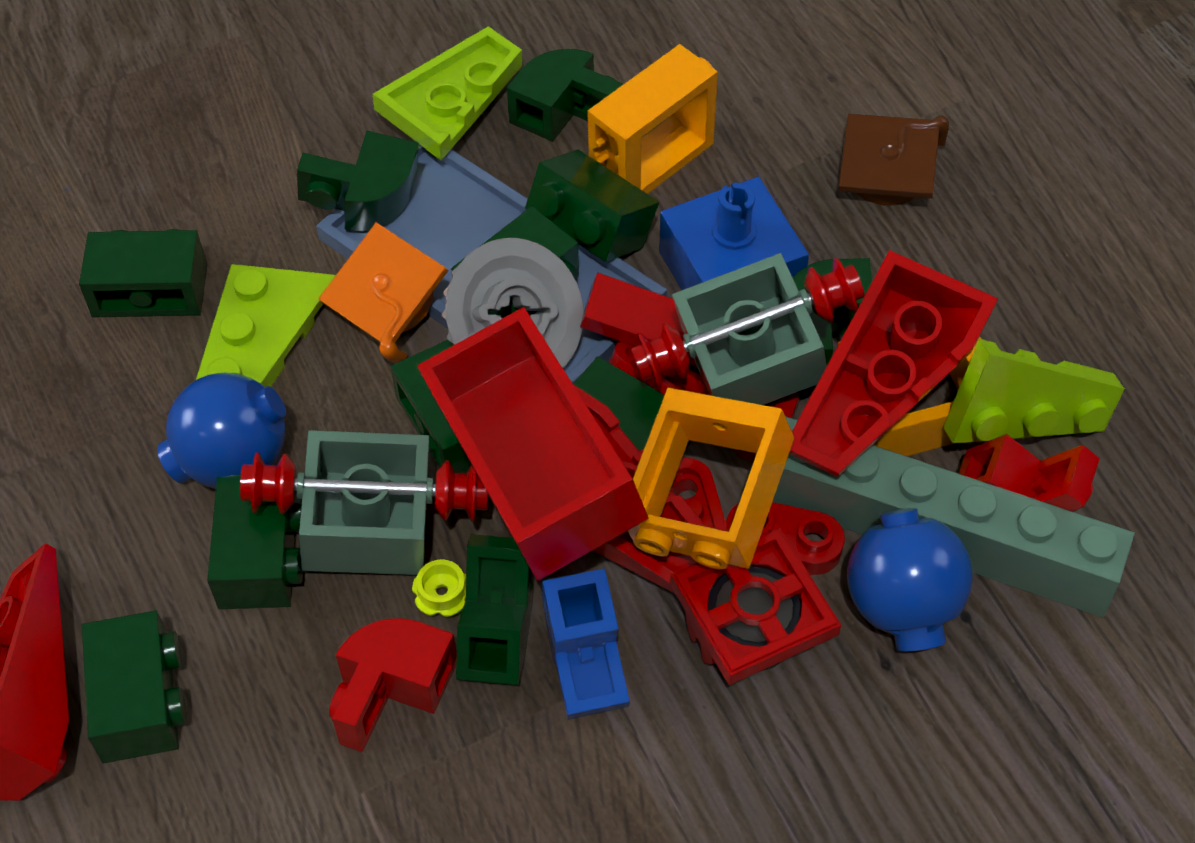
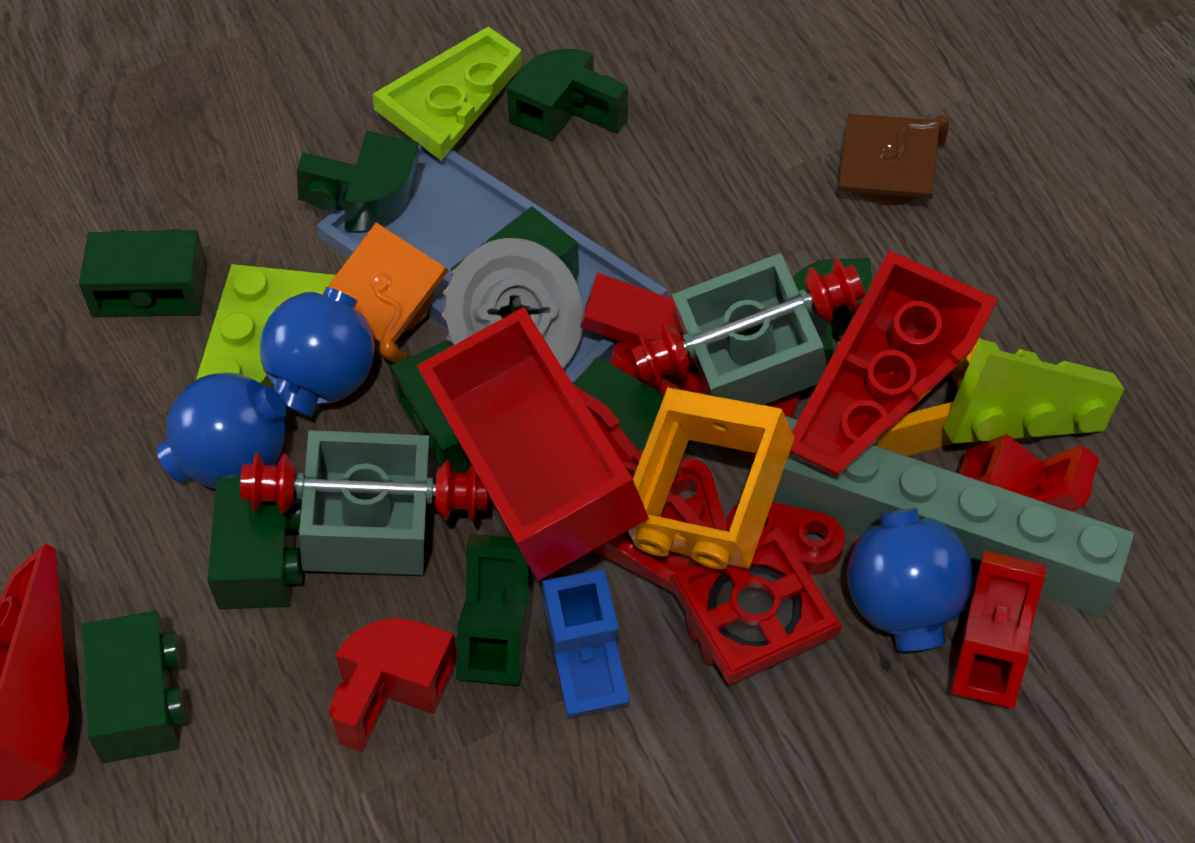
(316, 349): none -> blue brick
(437, 575): neon yellow plate -> none
(592, 204): dark green brick -> none
(673, 86): light orange window -> none
(727, 233): blue brick -> none
(998, 629): none -> red brick

